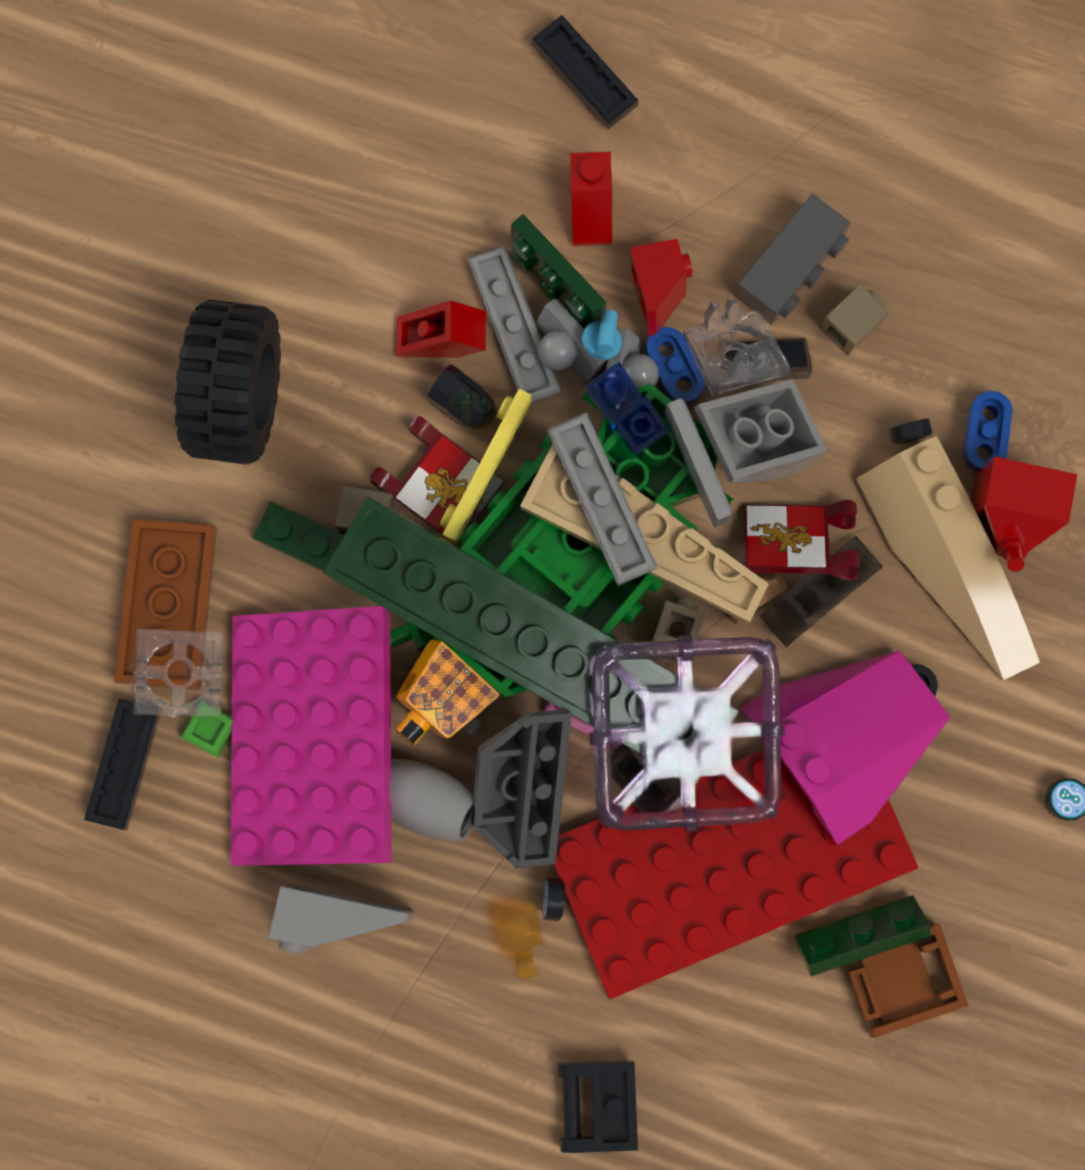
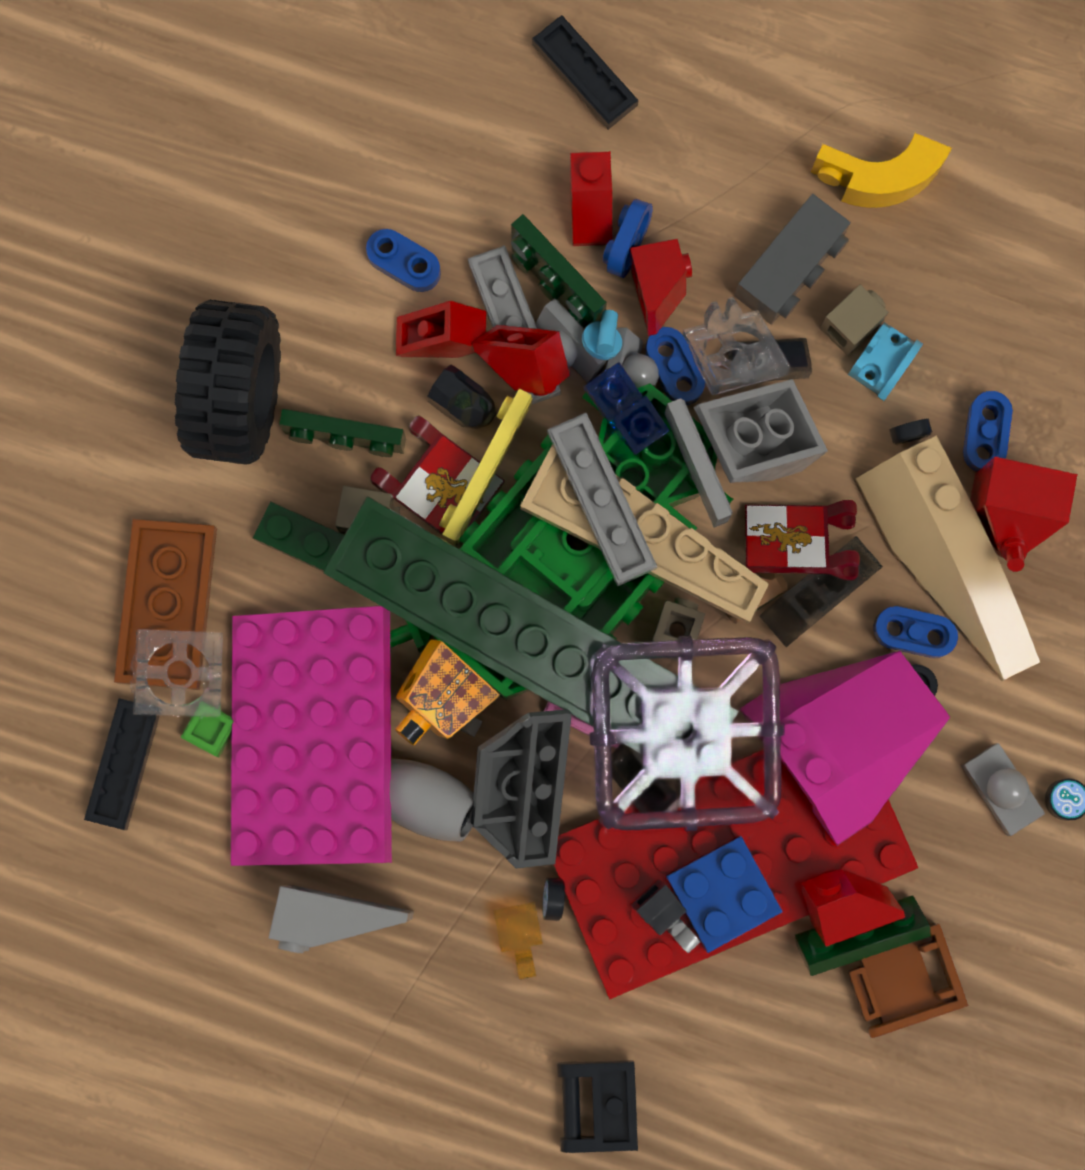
(342, 433): none -> dark green plate
(401, 259): none -> blue plate
(524, 357): none -> red slope
(633, 226): none -> blue plate
(663, 912): none -> black piece
(724, 894): none -> blue plate
(848, 905): none -> red slope
(882, 182): none -> yellow arch
(885, 360): none -> medium azure piece
(914, 630): none -> blue plate
(1003, 789): none -> light grey tile

